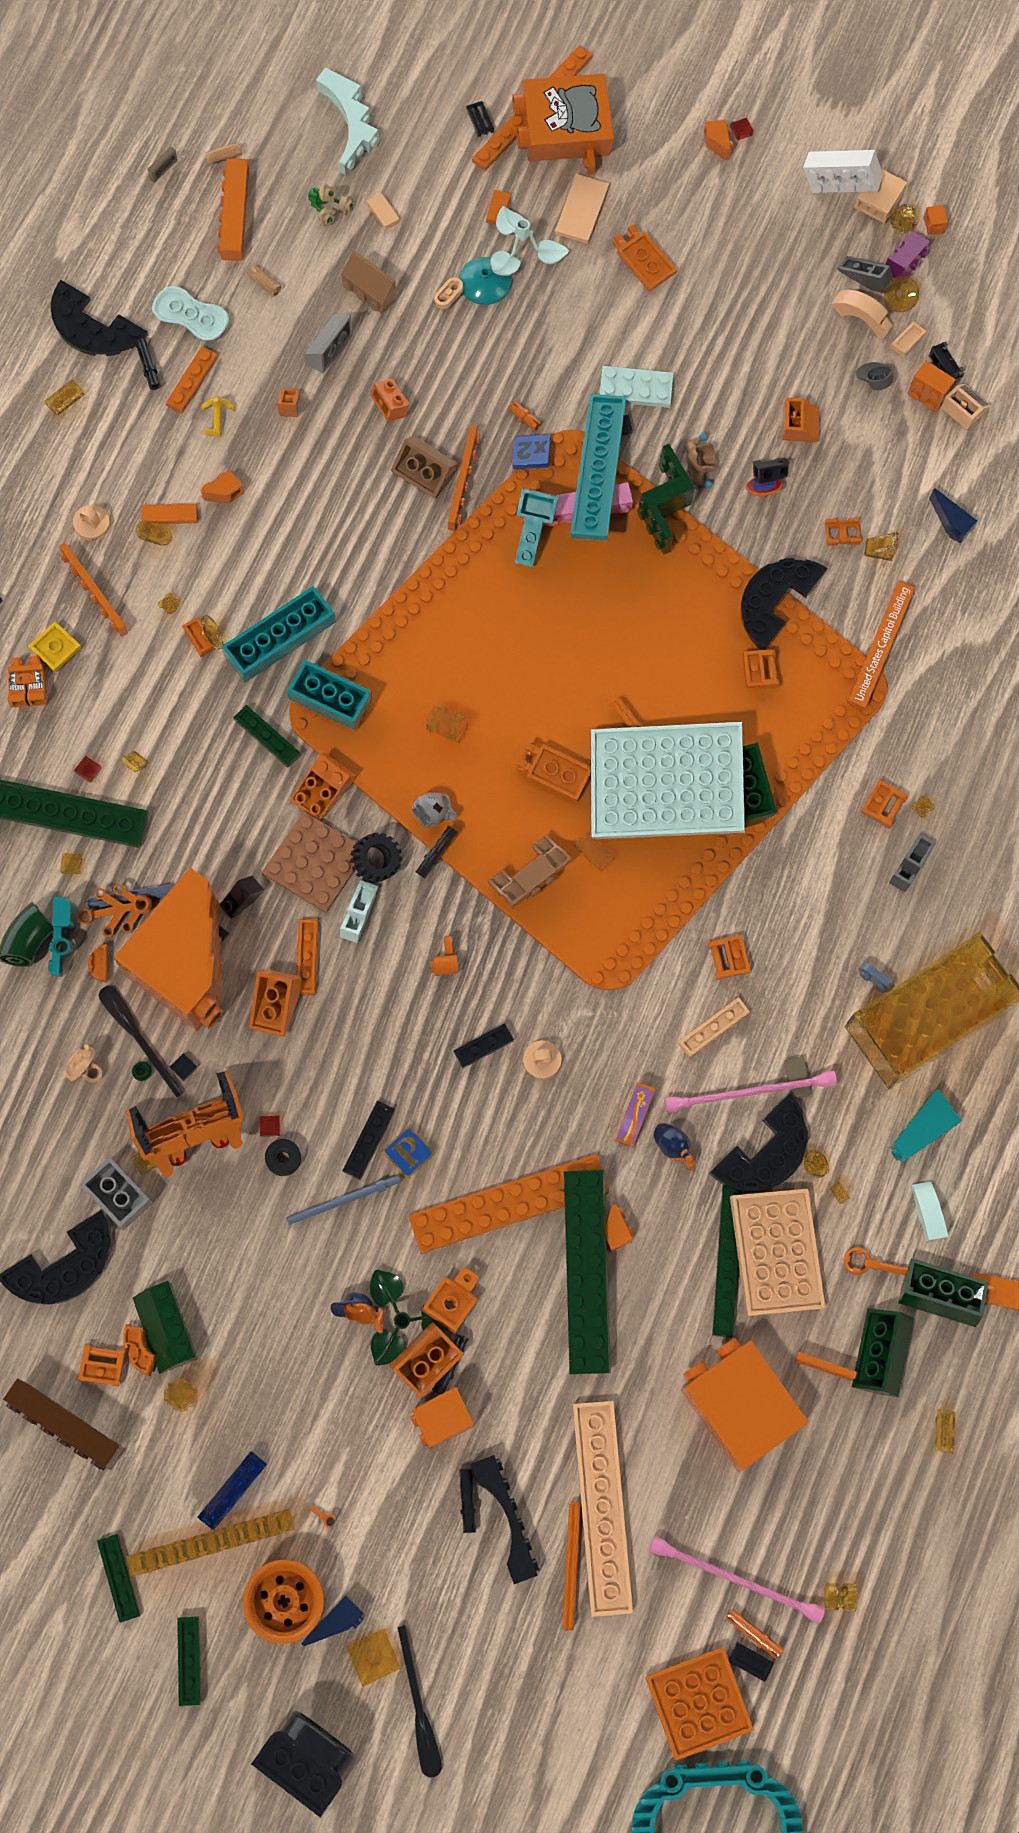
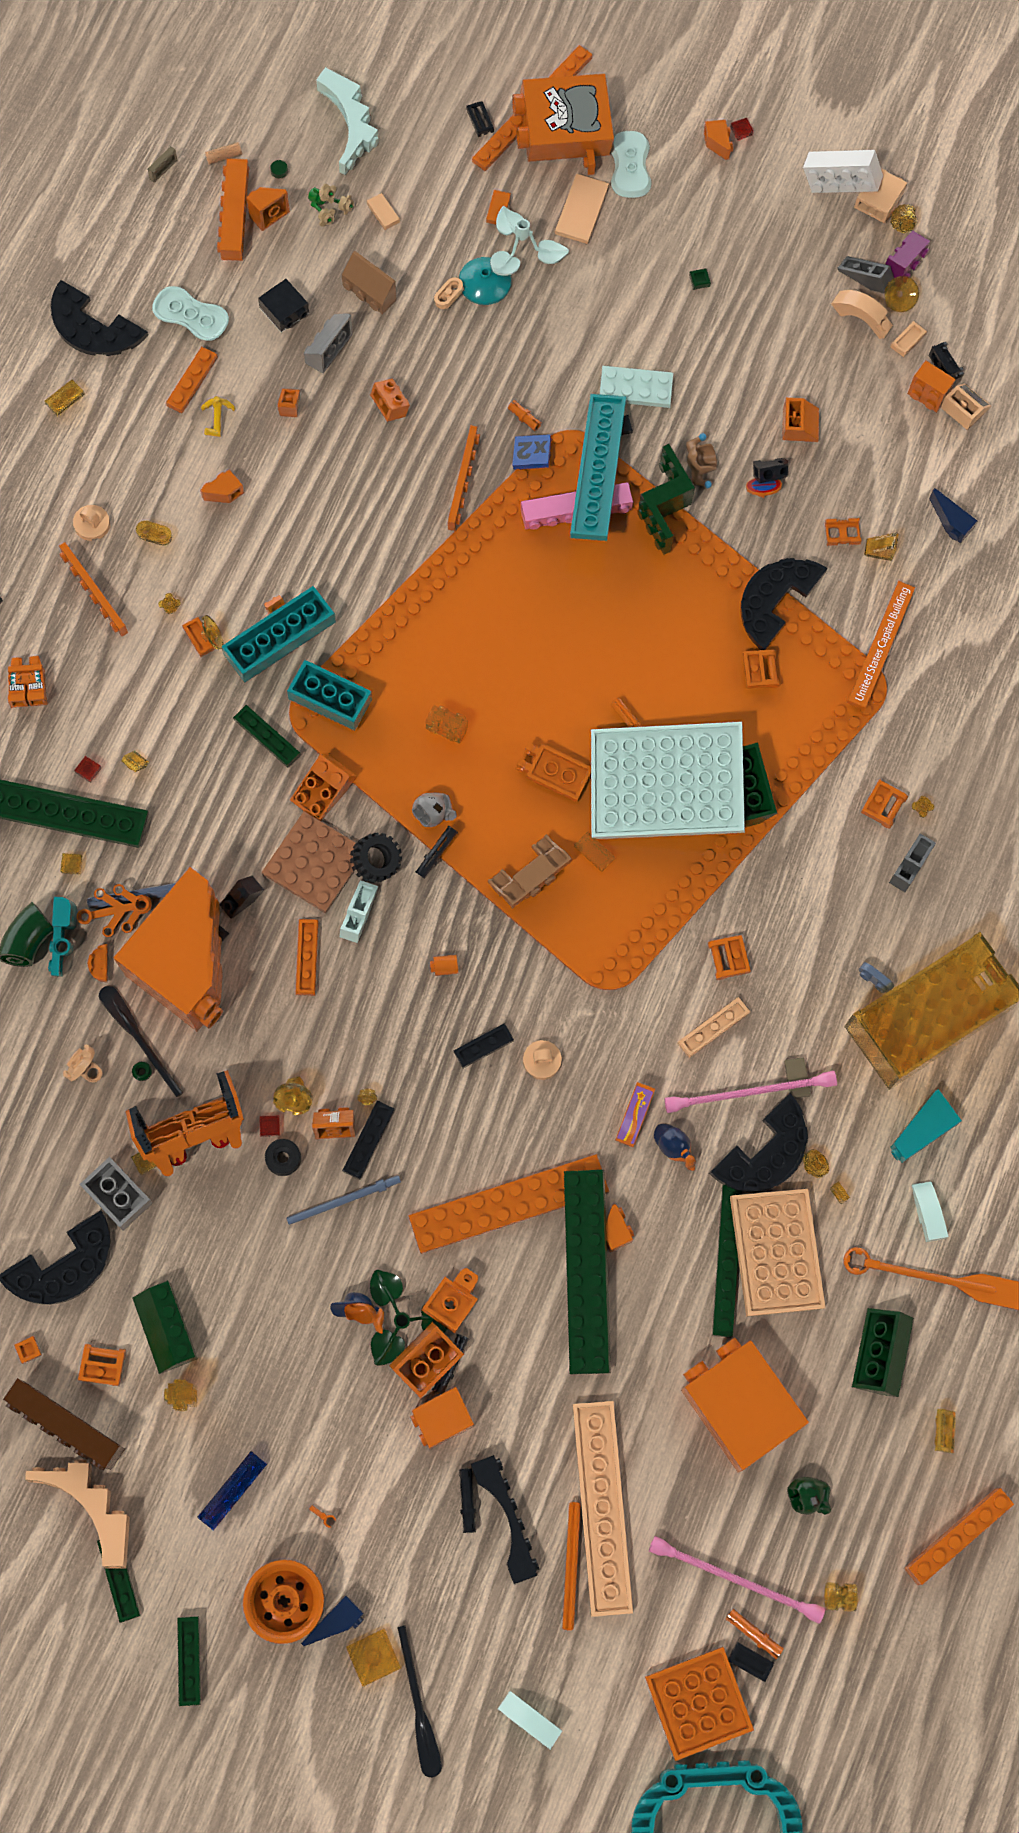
(28, 1350): none -> orange plate
(54, 647): yellow plate -> none
(111, 1528): none -> light nougat arch
(137, 1349): orange tile -> none
(150, 370): black pin -> none
(170, 513): orange tile -> none
(183, 1067): black tile -> none
(211, 1543): clear yellow brick -> none
(267, 206): none -> orange slope
(268, 281): light nougat piece -> none
(274, 604): none -> orange tile
(274, 1001): orange slope -> none
(279, 169): none -> dark green tile
(283, 305): none -> black piece
(293, 1097): none -> clear yellow tile
(305, 1762): black brick -> none
(333, 1124): none -> orange slope
(367, 1096): none -> clear yellow plate
(408, 1152): piece -> none
(423, 466): medium nougat slope -> none
(448, 945): orange tile -> none
(530, 1720): none -> light aqua slope
(536, 509): teal plate -> none
(630, 172): none -> light aqua plate
(644, 258): orange tile -> none
(699, 278): none -> dark green tile
(809, 1496): none -> dark green piece
(825, 1366): orange tile -> none
(876, 374): dark grey cap -> none
(935, 219): orange brick -> none
(943, 1293): dark green slope -> none
(958, 1536): none -> orange brick

